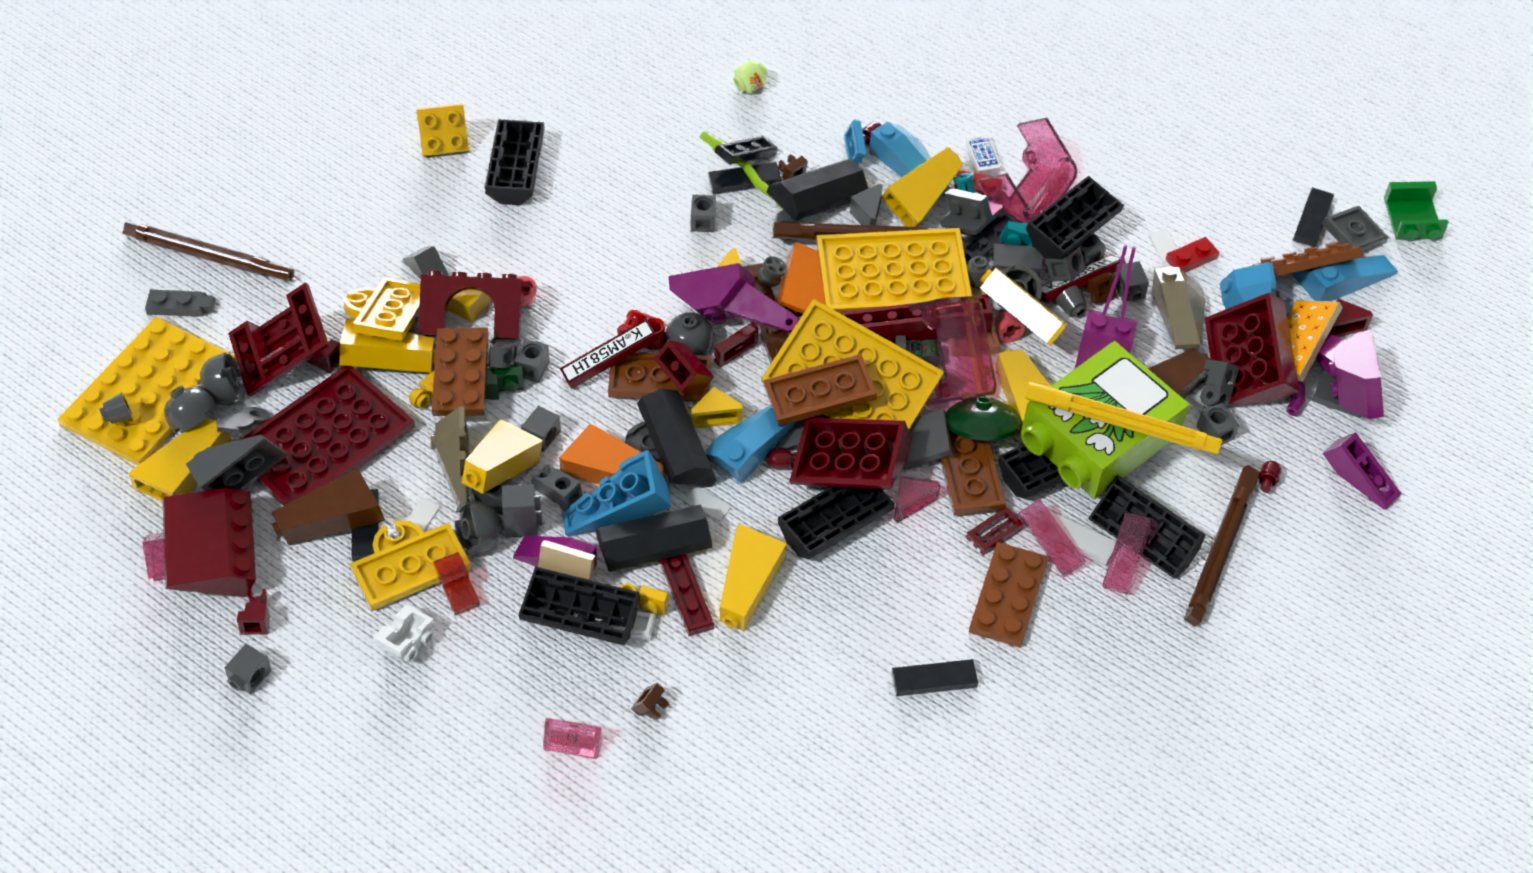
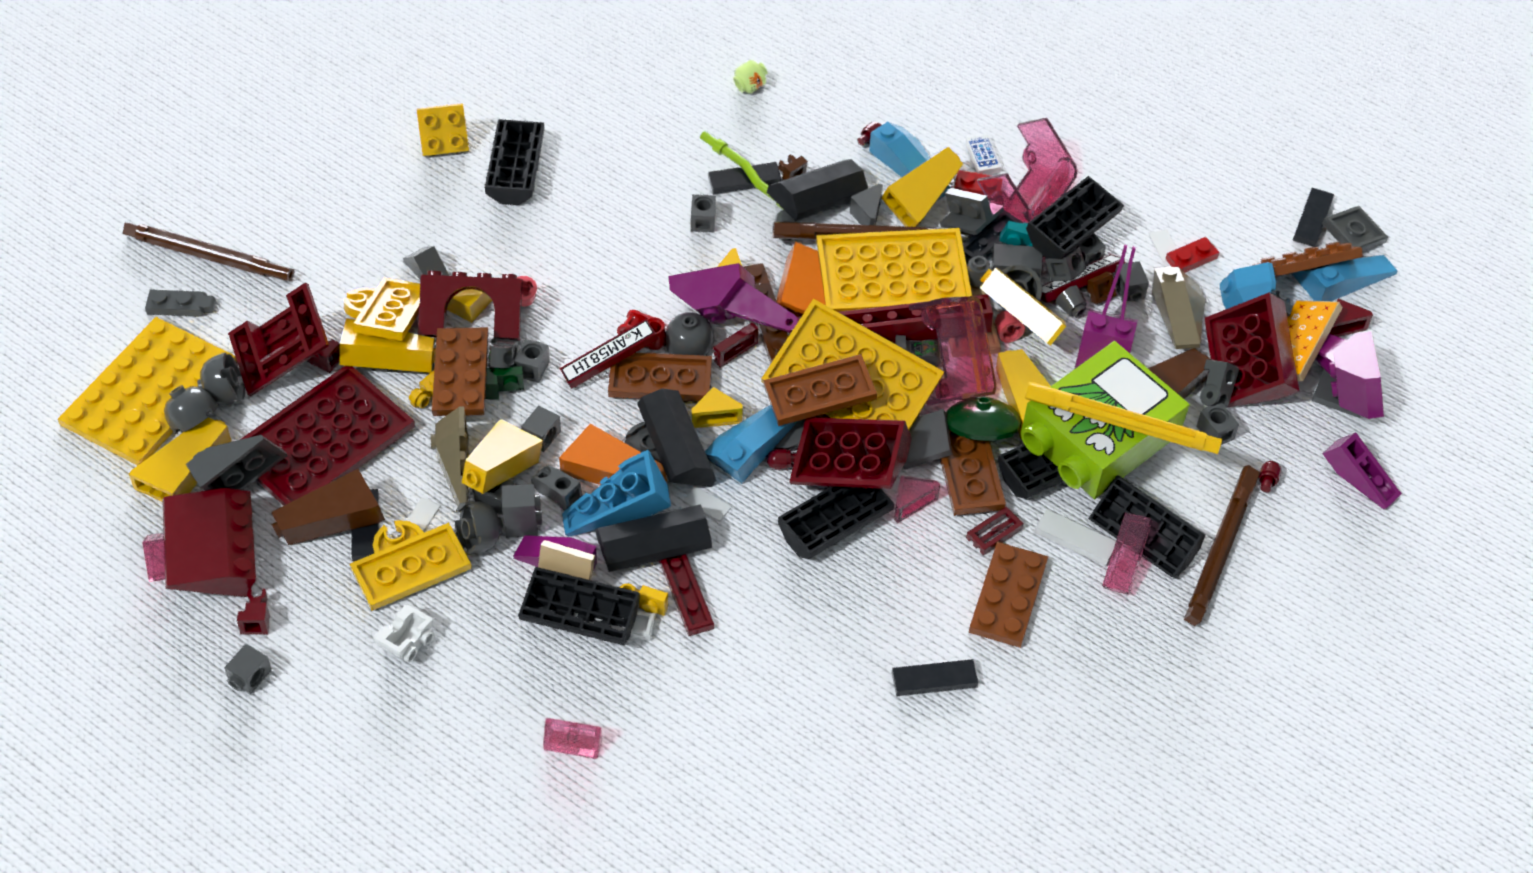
(116, 409): dark grey hat -> none
(242, 421): dark grey brick -> none
(456, 583): clear red slope -> none
(648, 699): reddish brown tile -> none
(683, 368): dark red brick -> none
(746, 150): black tile -> none
(750, 572): yellow slope -> none
(772, 271): dark grey wheel -> none
(855, 142): dark azure tile -> none
(967, 179): teal bush -> none
(1051, 538): clear pink tile -> none
(1298, 400): magenta arm -> none
(1413, 210): green panel -> none

